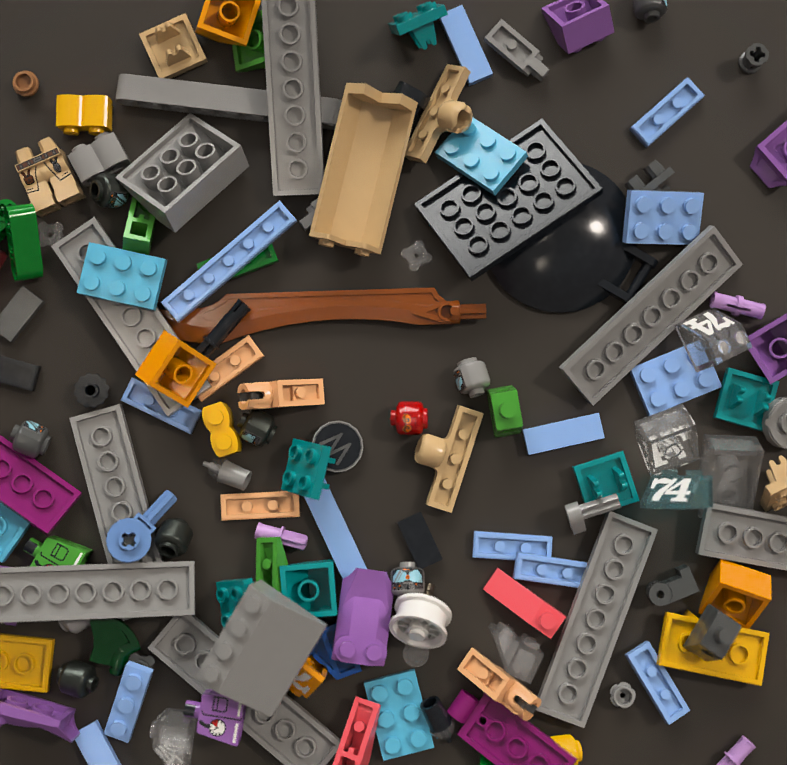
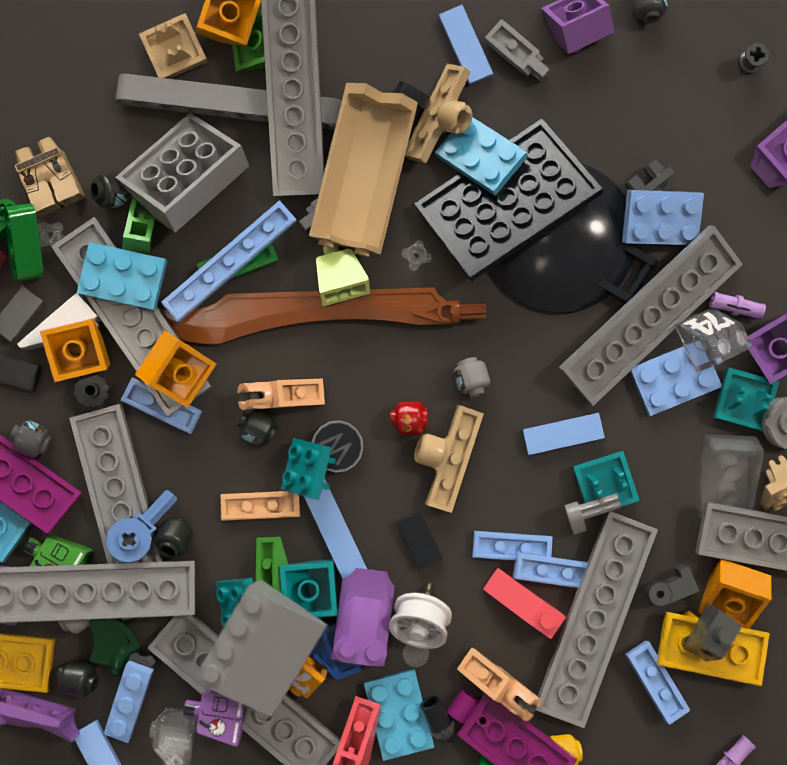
(25, 83): medium nougat plate -> none
(72, 311): none -> white slope
(75, 349): none -> light orange slope
(84, 113): yellow brick -> none
(99, 157): light grey brick -> none
(220, 422): yellow brick -> none
(223, 328): black axle -> none
(228, 473): light grey piece -> none
(232, 364): light nougat tile -> none
(288, 538): lavender axle -> none
(340, 276): none -> yellowish green torso
(407, 579): head -> none
(419, 24): teal plate -> none
(505, 411): bright green torso -> none
(517, 654): clear slope -> none
(627, 700): light grey plate -> none
(667, 112): light blue tile -> none
(667, 439): clear slope -> none
(678, 491): clear light blue slope -> none

